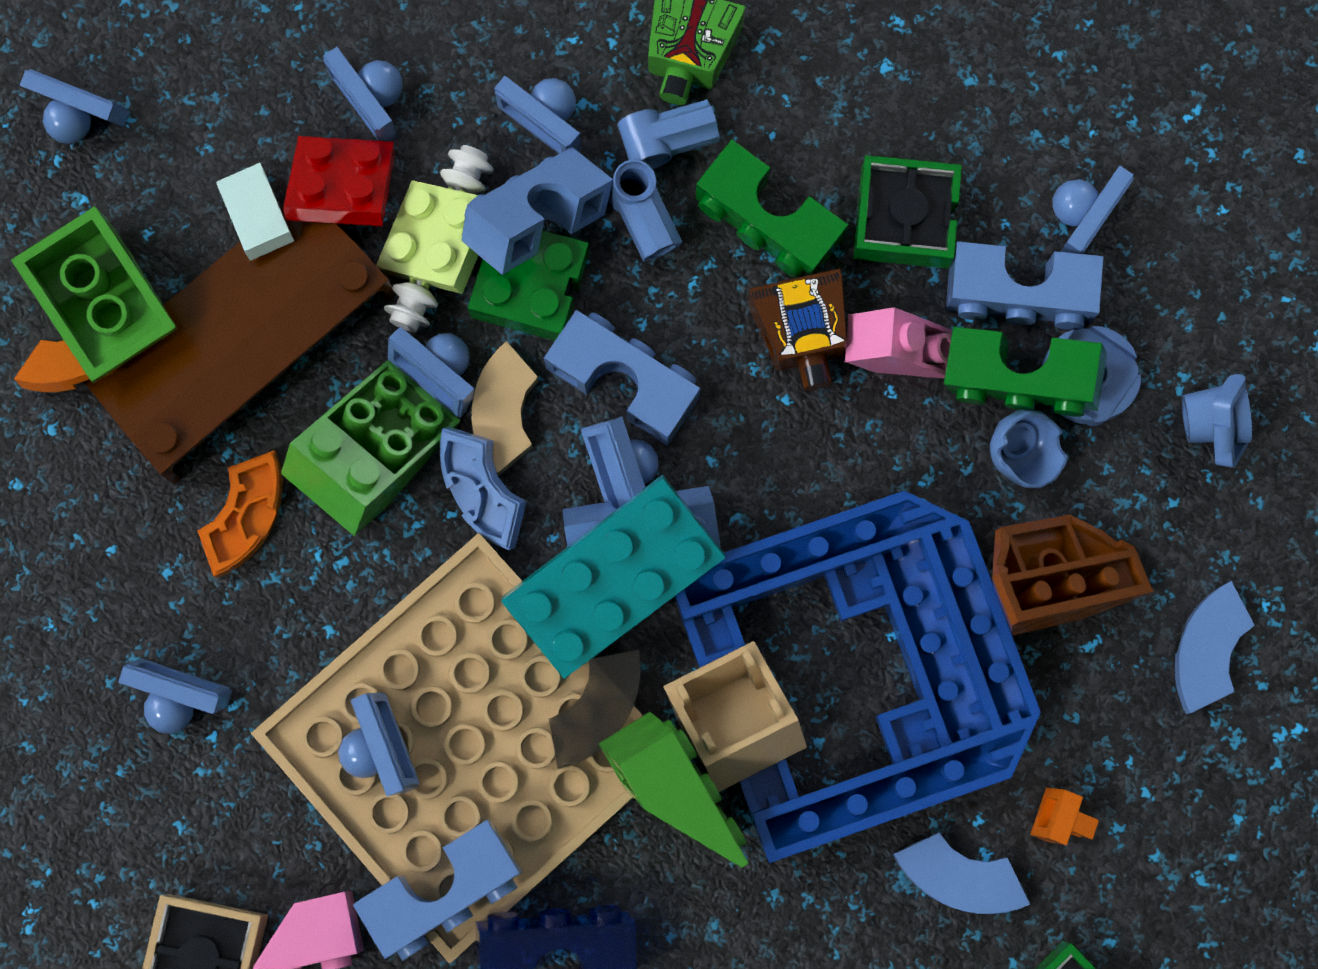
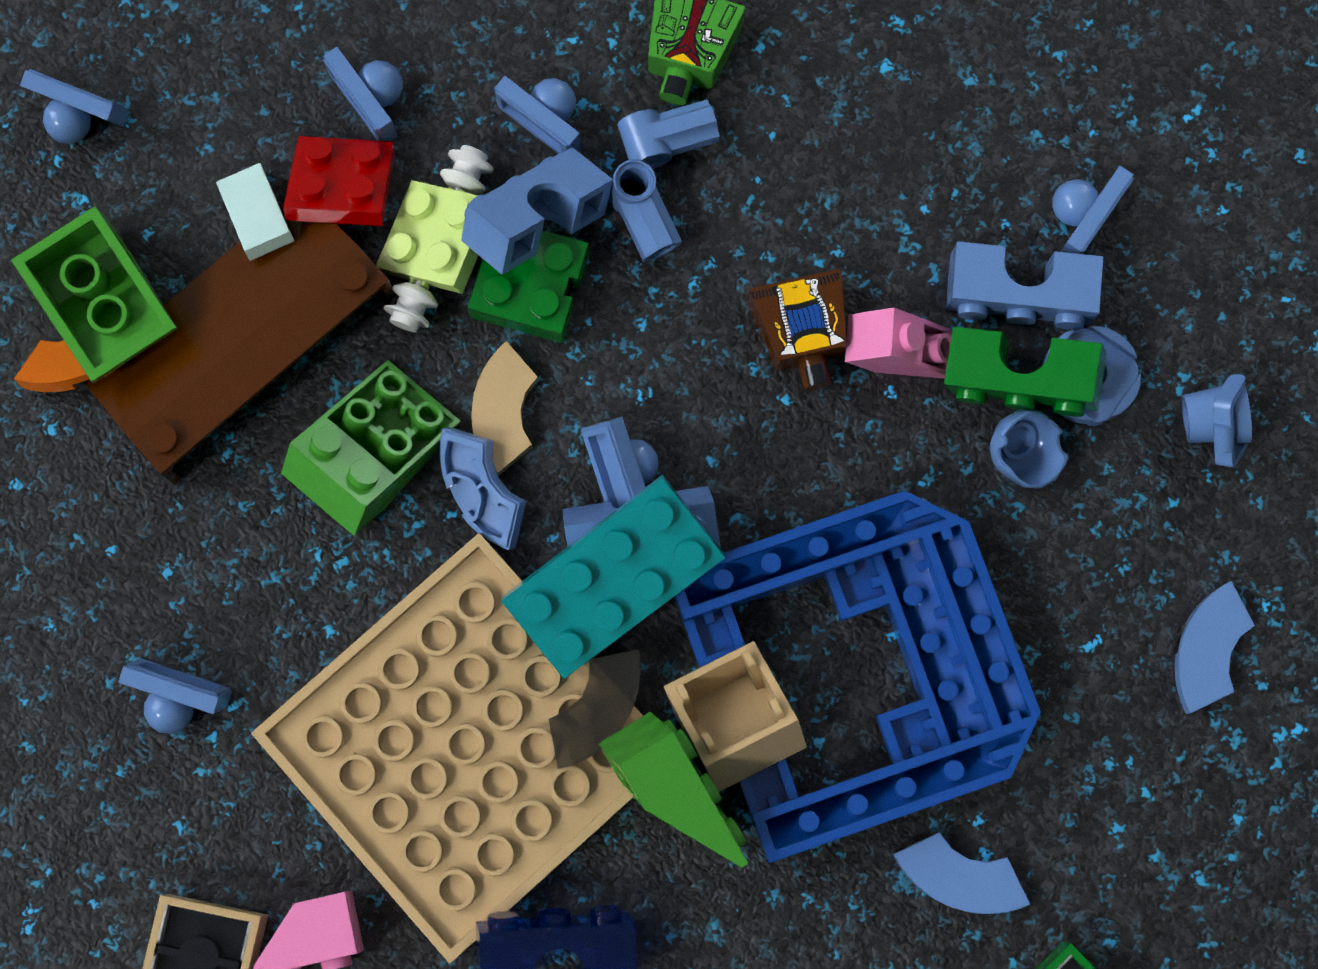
(247, 516): orange tile -> none
(378, 746): medium blue tile -> none
(401, 918): medium blue arch -> none
(435, 367): medium blue tile -> none
(591, 349): medium blue arch -> none
(797, 241): green arch -> none
(907, 212): piece -> none
(1060, 818): orange tile -> none
(1062, 572): dark orange wedge -> none

